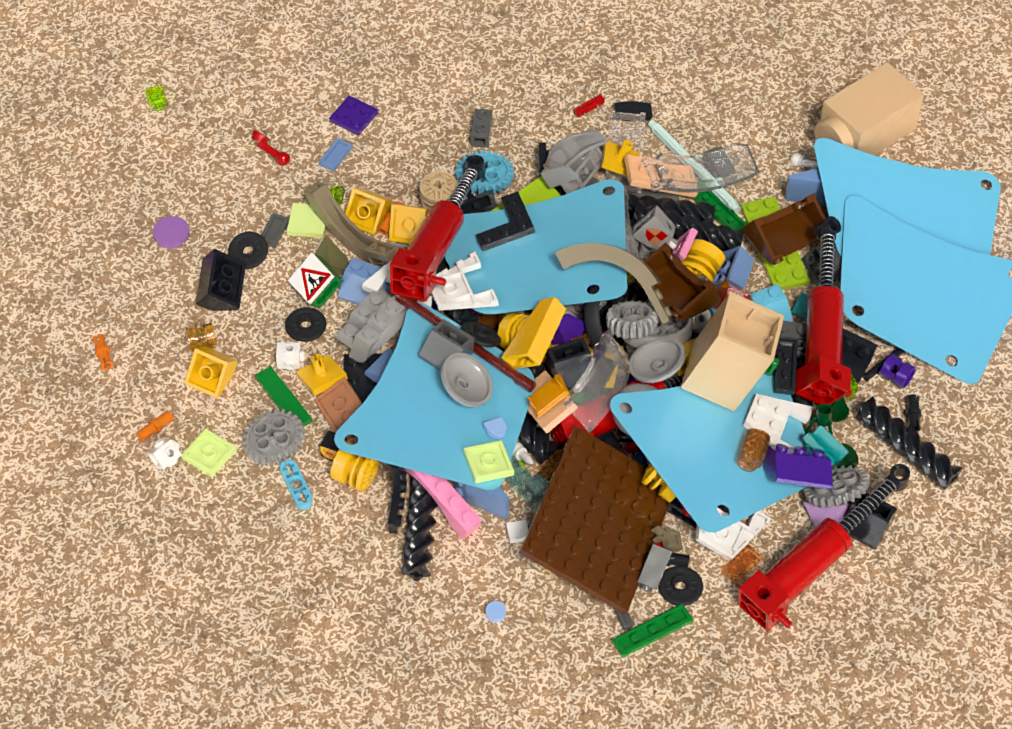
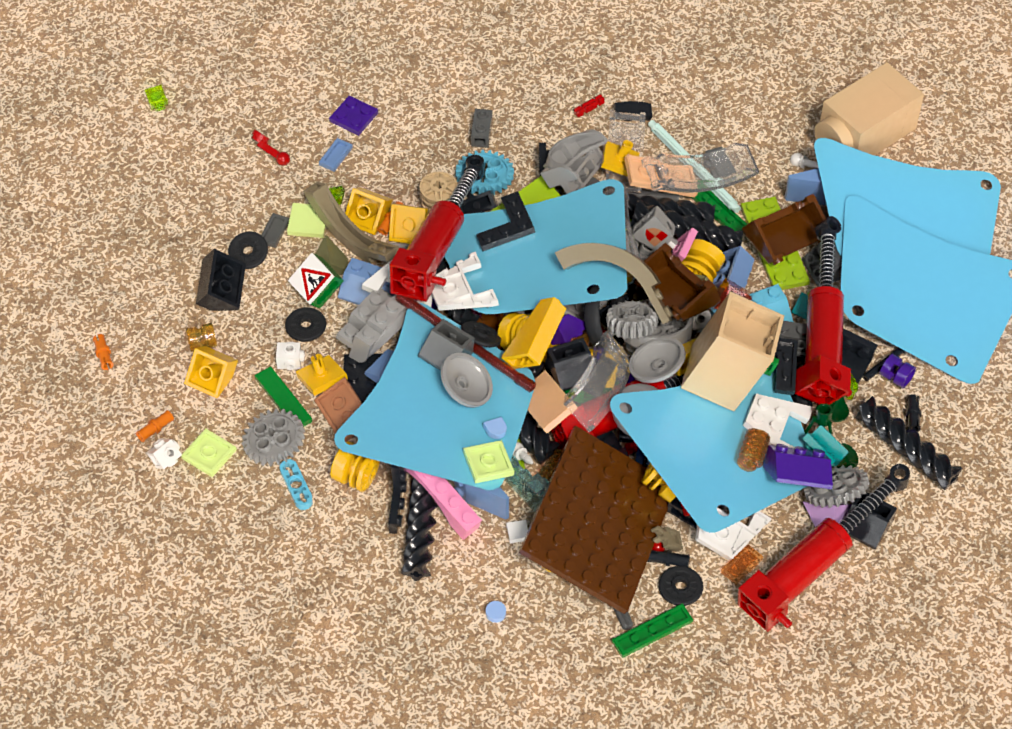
(171, 232): medium lavender tile -> none
(328, 446): black brick -> none
(548, 395): light orange piece -> none
(654, 567): brick -> none

